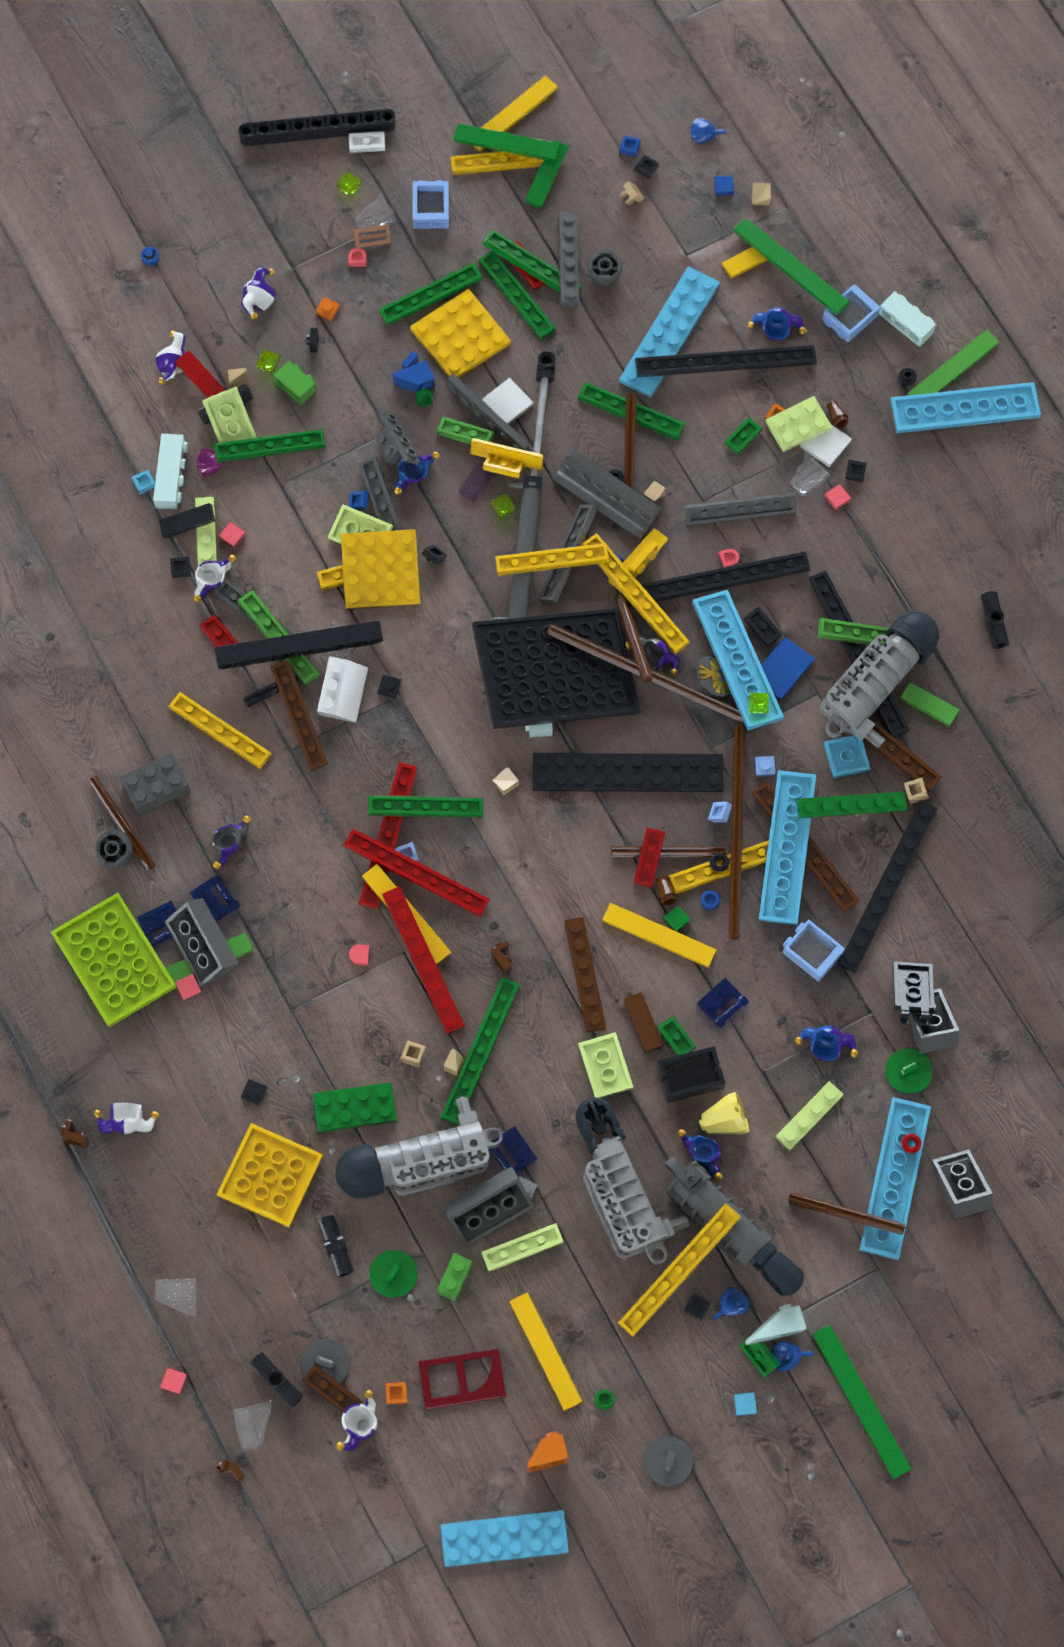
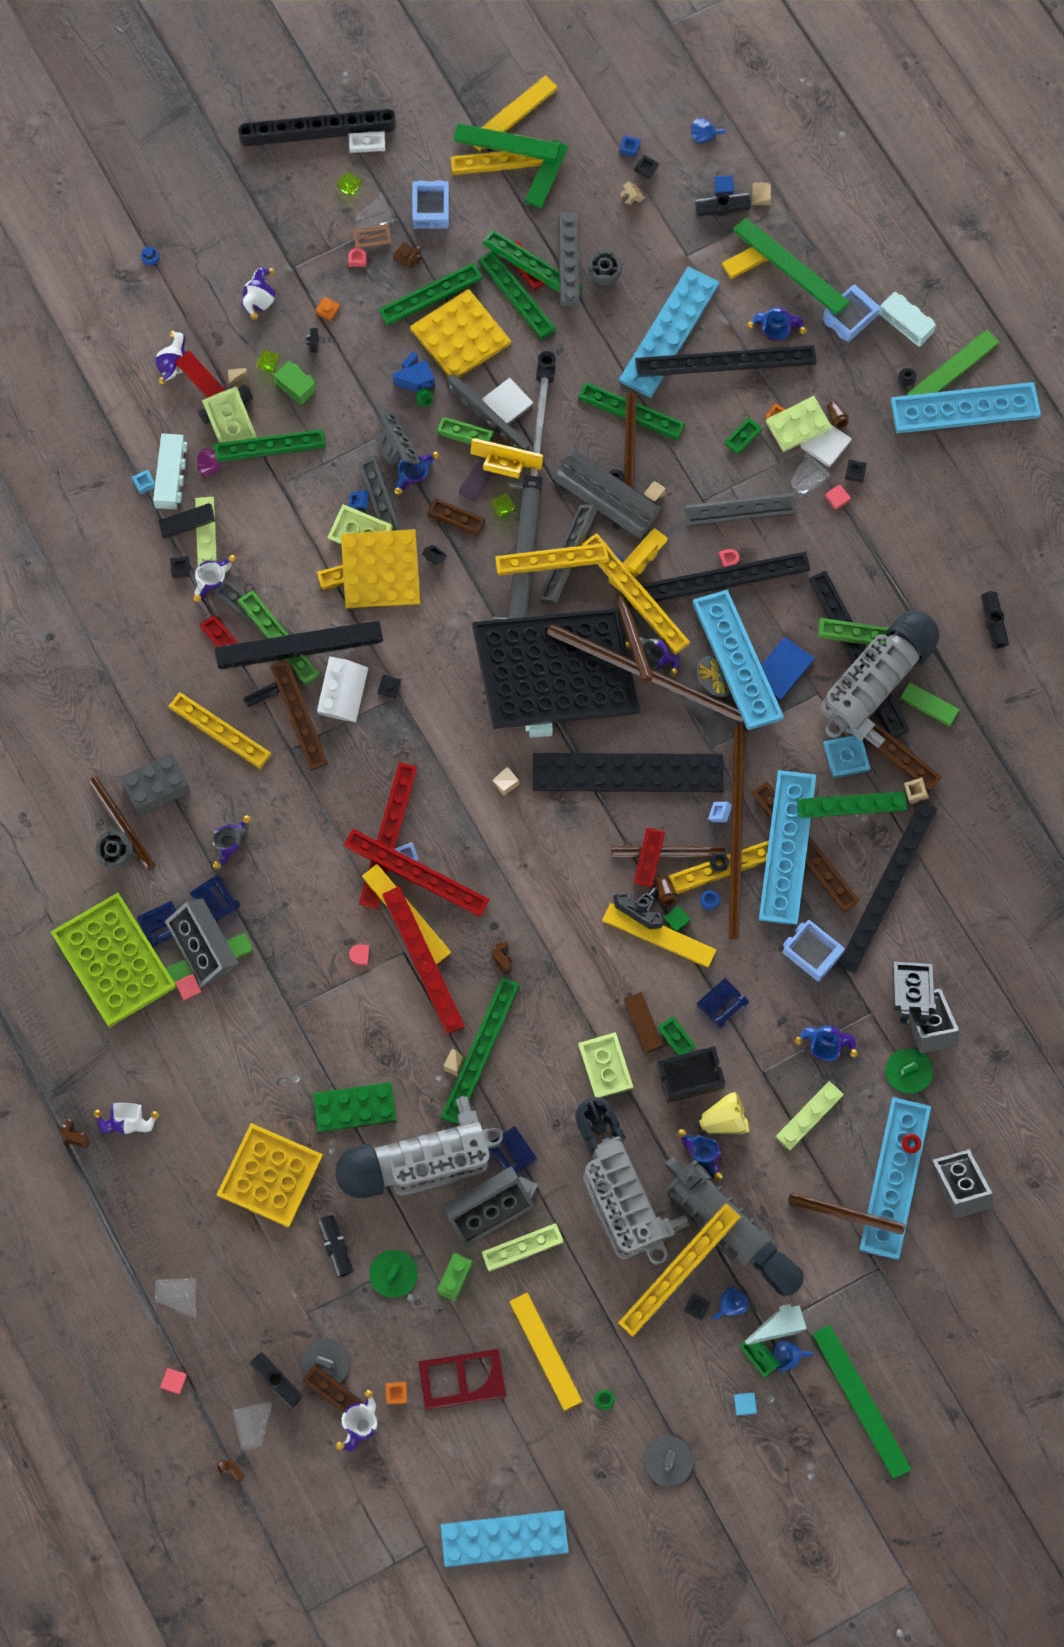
(232, 535): coral tile -> none
(254, 1092): black plate -> none
(408, 255): none -> reddish brown bracket
(413, 1054): tan slope -> none
(425, 806): green tile -> none
(456, 517): none -> reddish brown tile
(548, 1453): orange slope -> none
(585, 975): reddish brown plate -> none
(640, 908): none -> black piece
(732, 203): none -> black piece
(758, 702): clear neon green plate -> none
(762, 627): black plate -> none
(765, 766): light blue plate -> none

